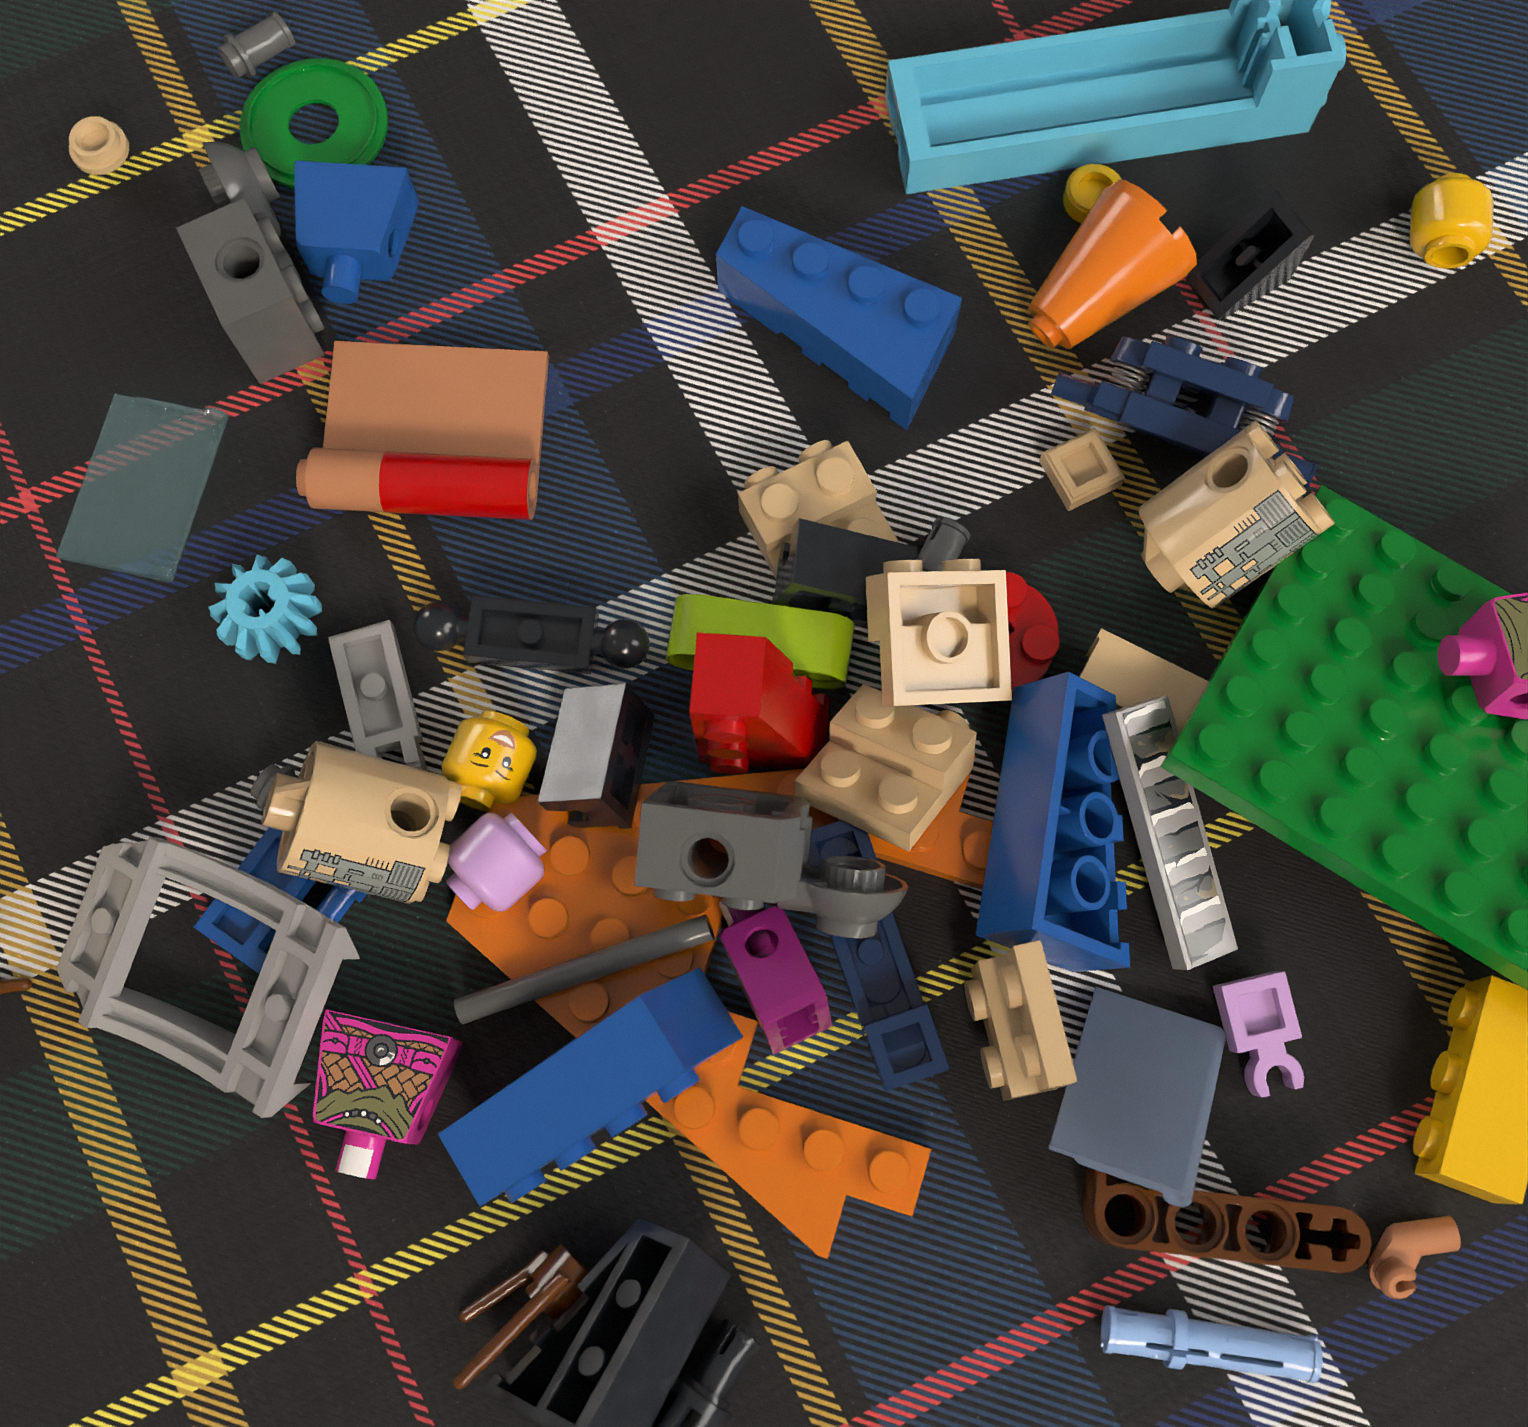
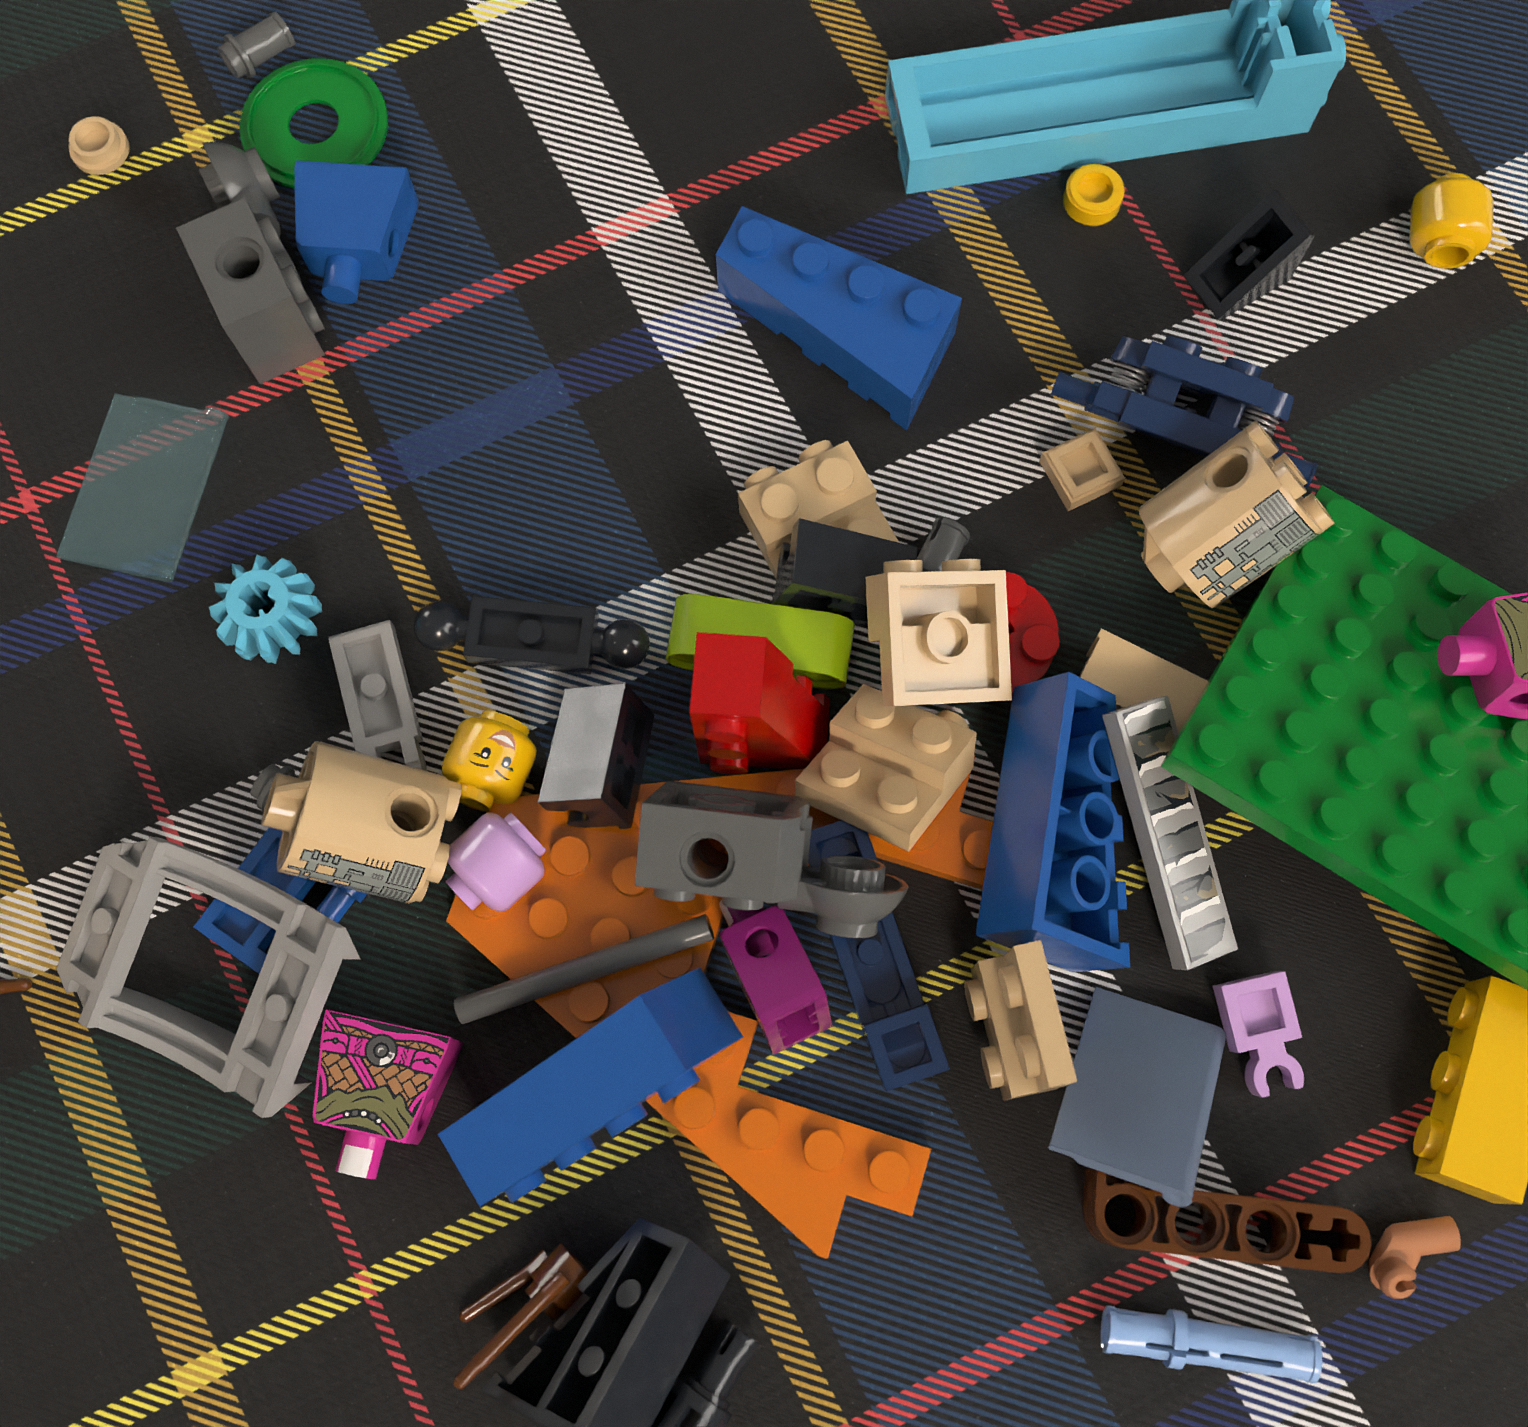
(430, 431): nougat door -> none
(1110, 267): orange cone -> none

